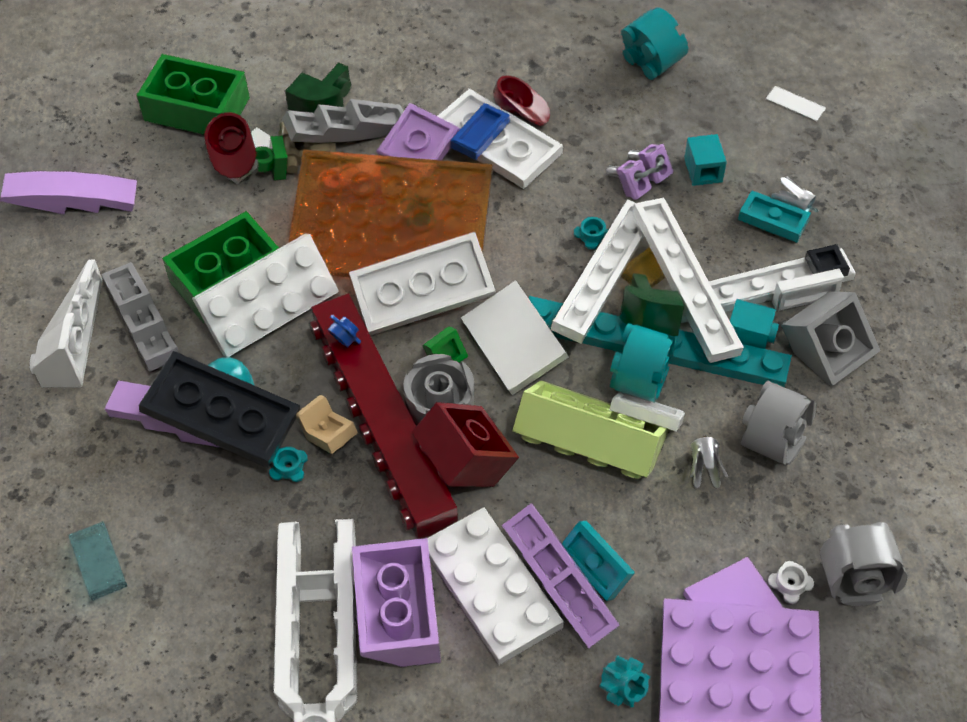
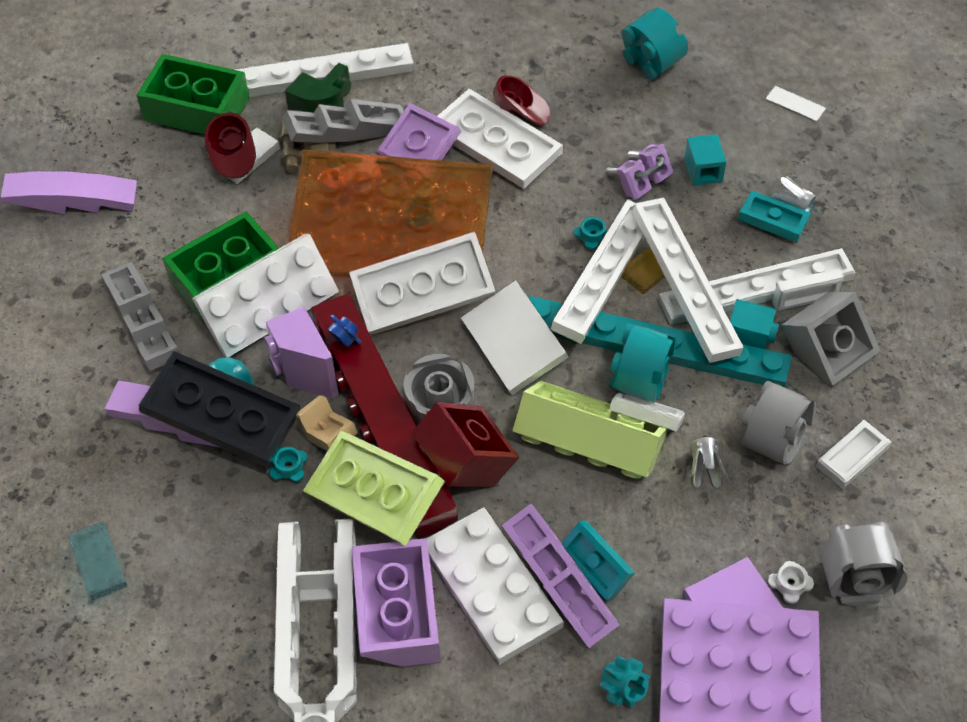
(67, 338): white wedge -> none
(273, 158): green tile -> none
(300, 353): none -> lavender slope
(361, 65): none -> white plate
(374, 487): none -> yellowish green plate
(447, 343): green tile -> none
(480, 131): blue tile -> none
(651, 307): dark green brick -> none
(826, 259): black tile -> none
(853, 454): none -> white tile

